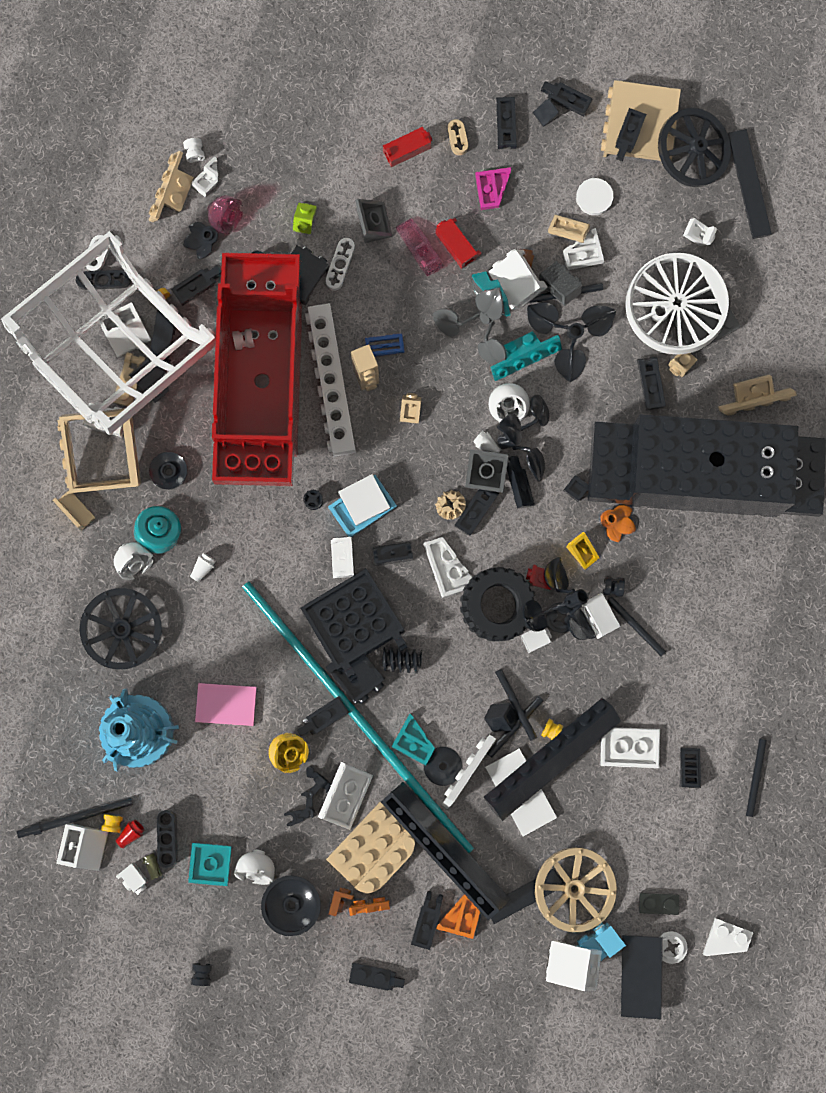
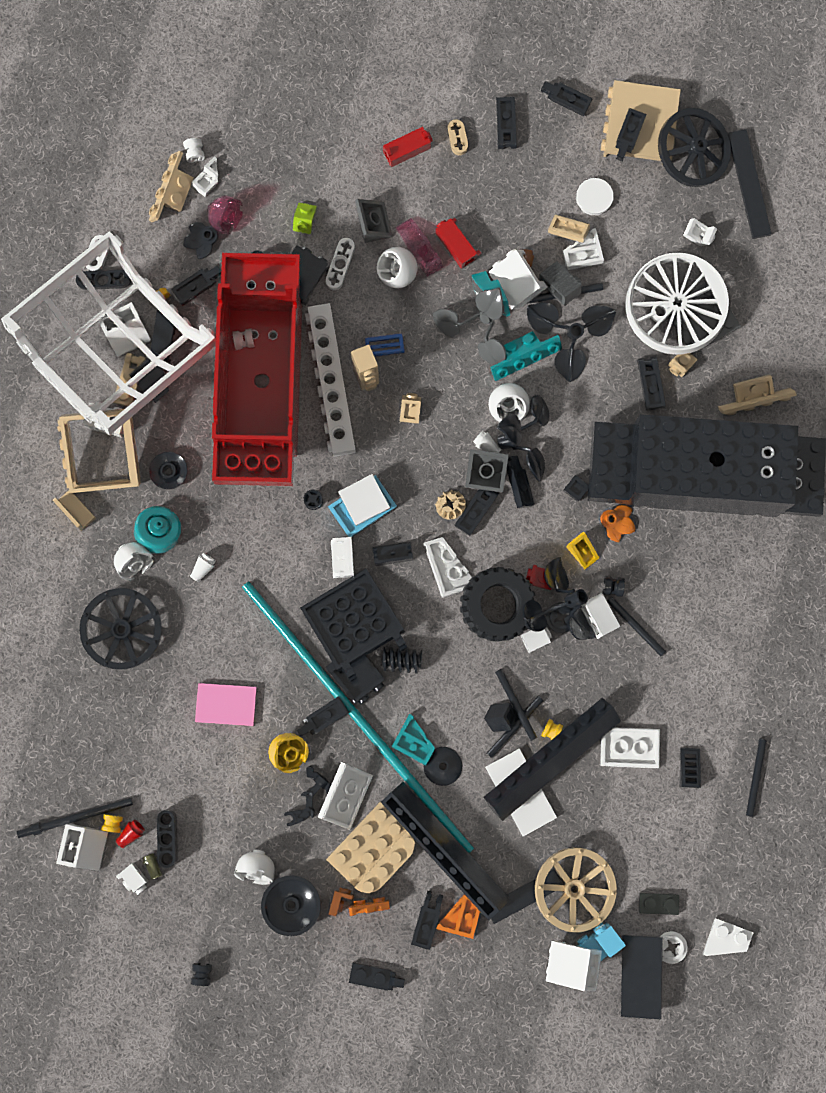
(146, 731): medium azure cone -> none
(210, 864): teal plate -> none
(397, 267): none -> white wheel
(464, 775): white wing -> none
(491, 187): dark pink wing -> none
(546, 112): black slope -> none

